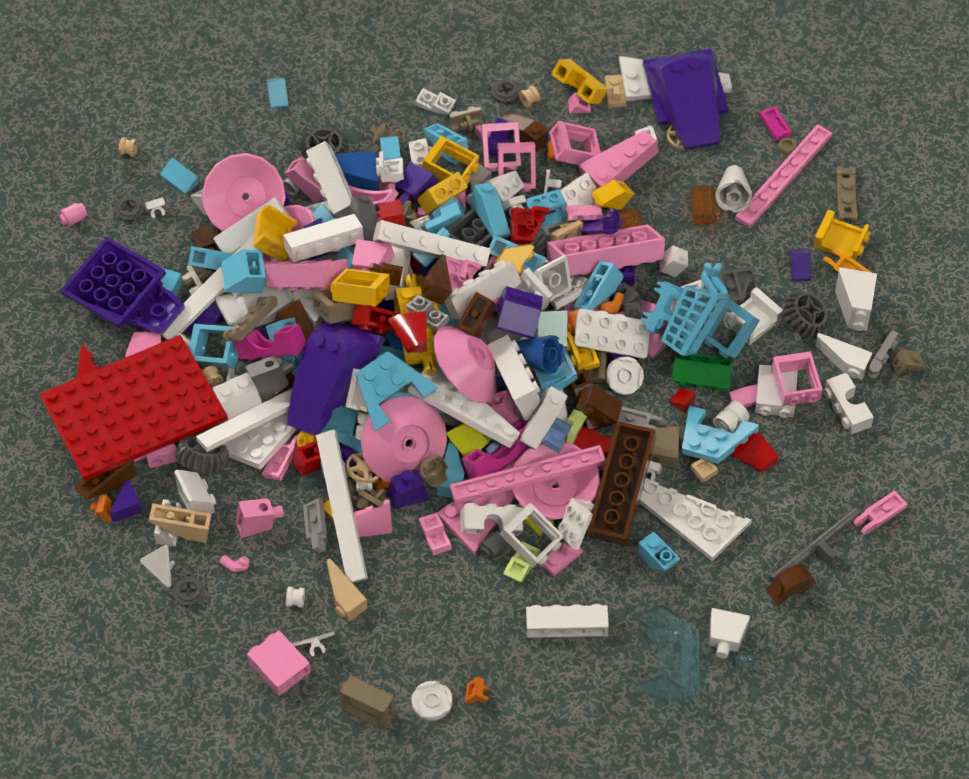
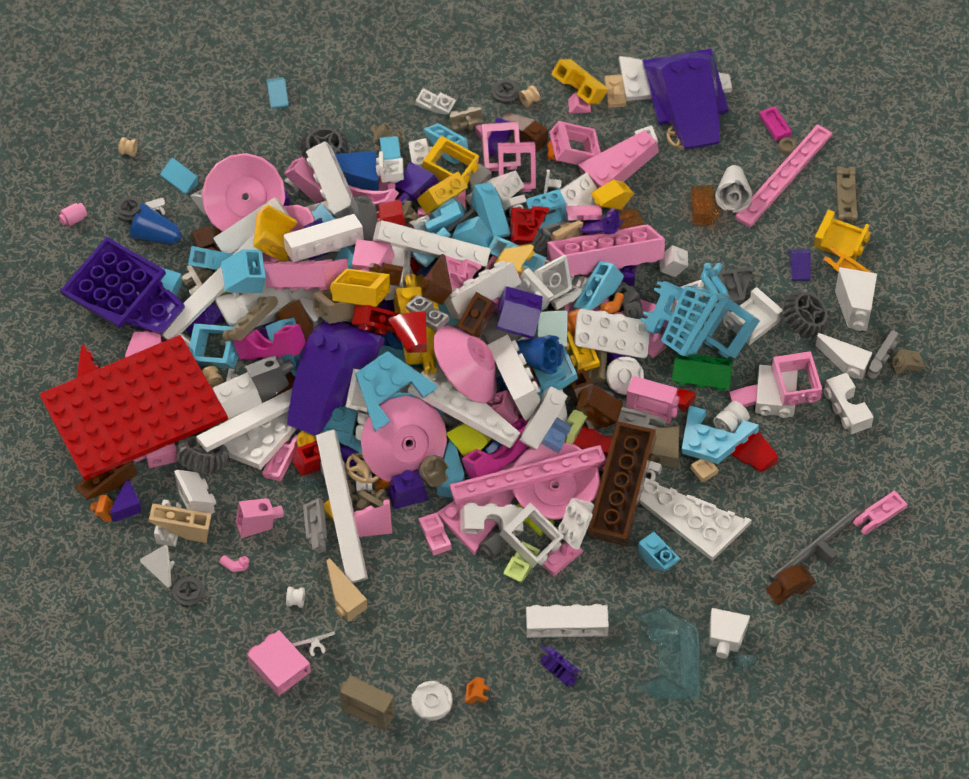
(154, 227): none -> blue cone
(473, 232): none -> medium azure slope
(554, 662): none -> dark purple hinge
(652, 391): none -> bright pink window

